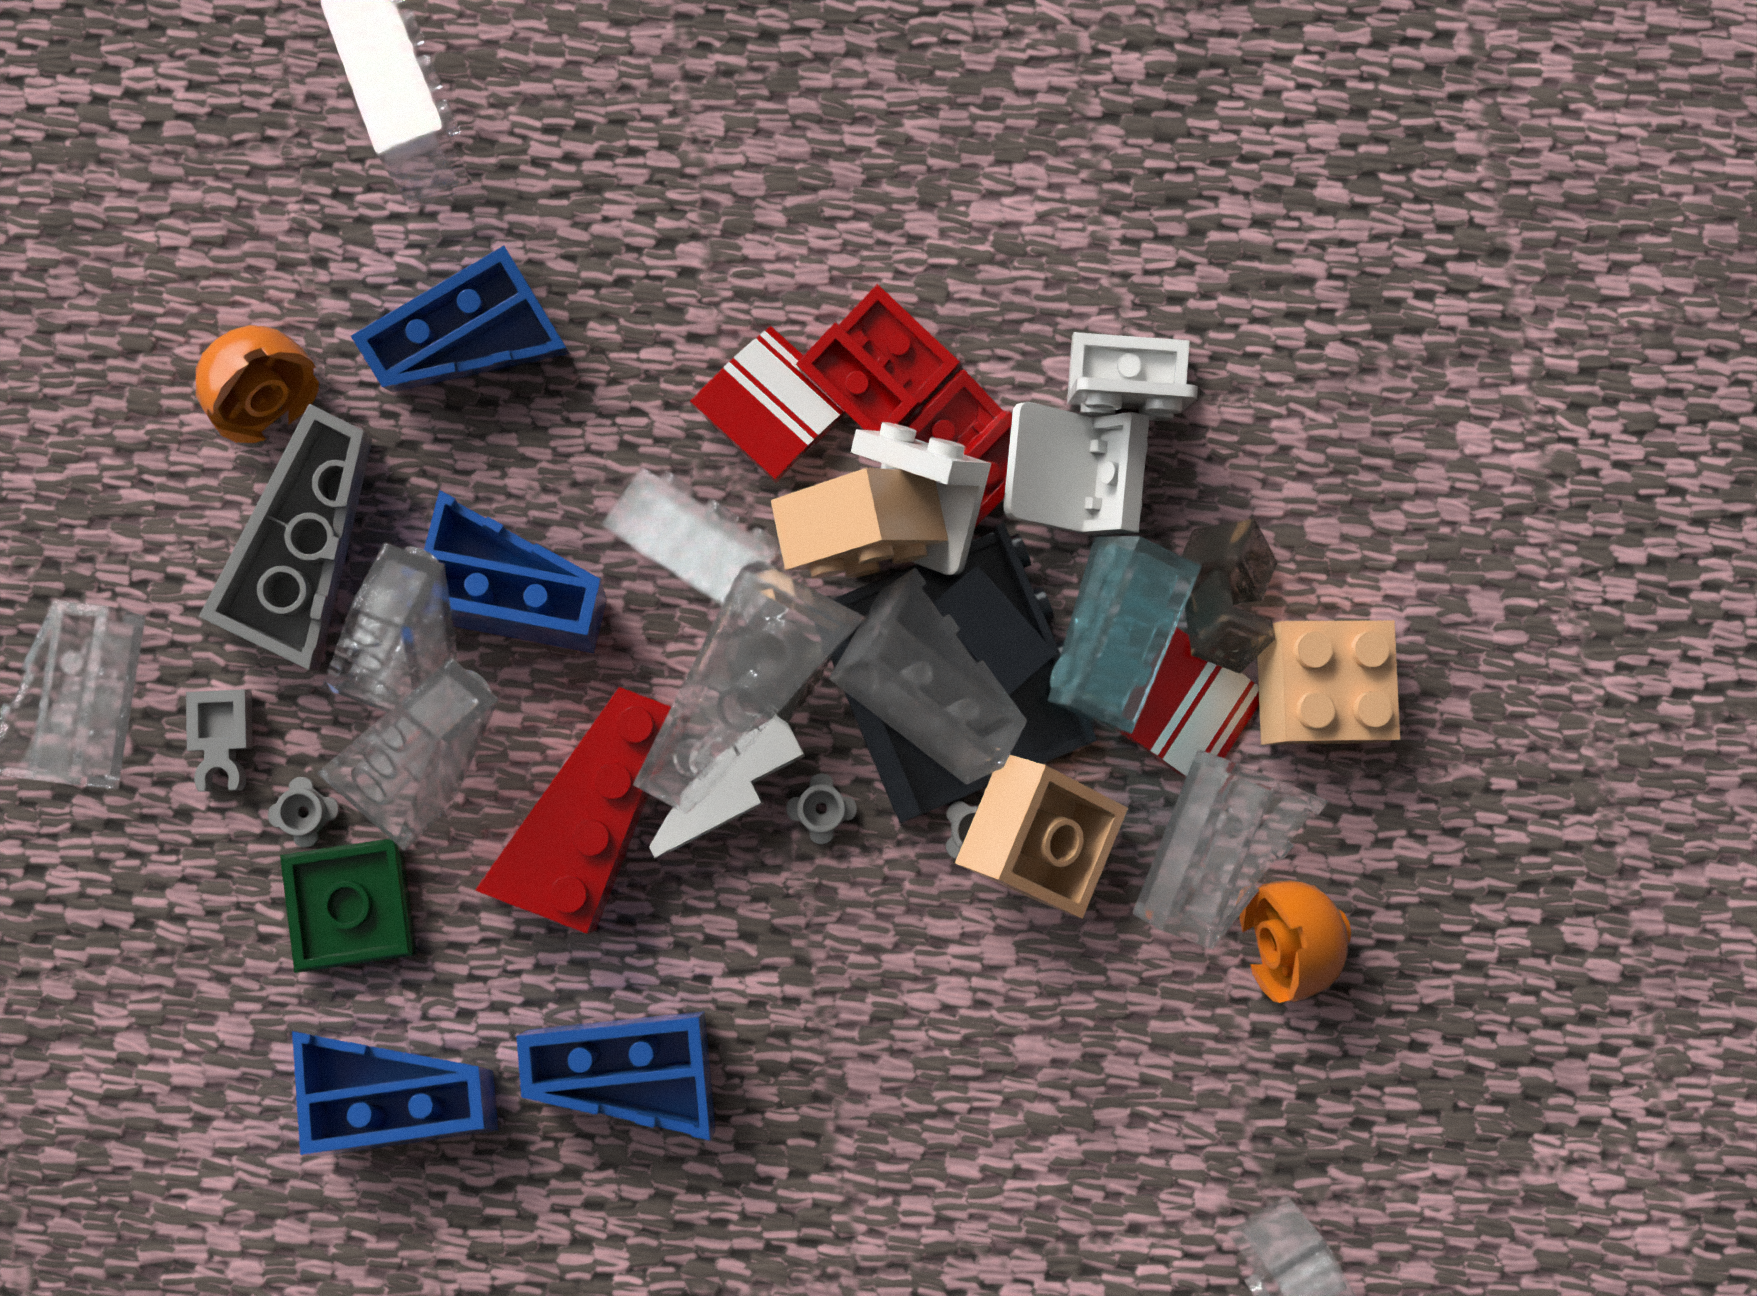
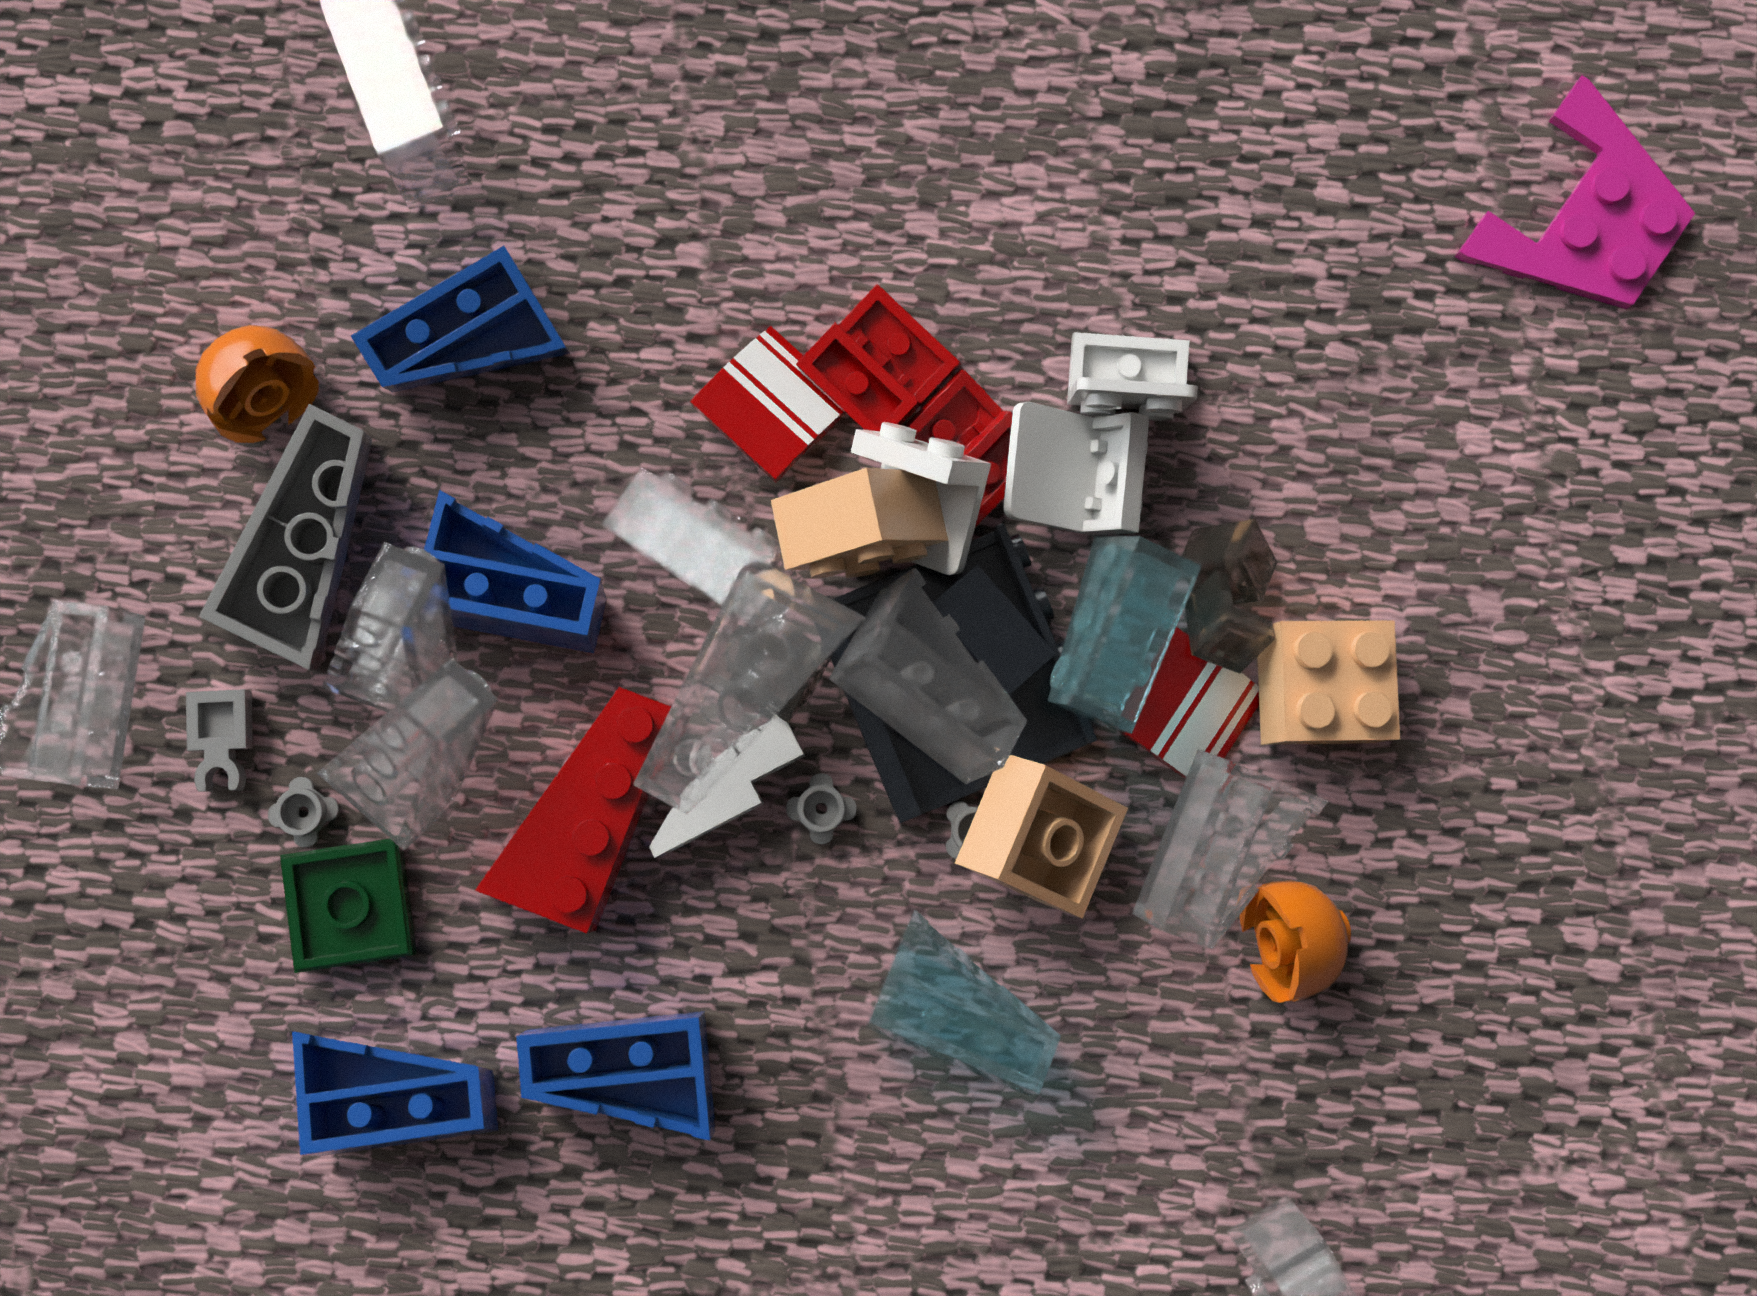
(959, 1013): none -> clear light blue wedge
(1610, 226): none -> dark pink wing

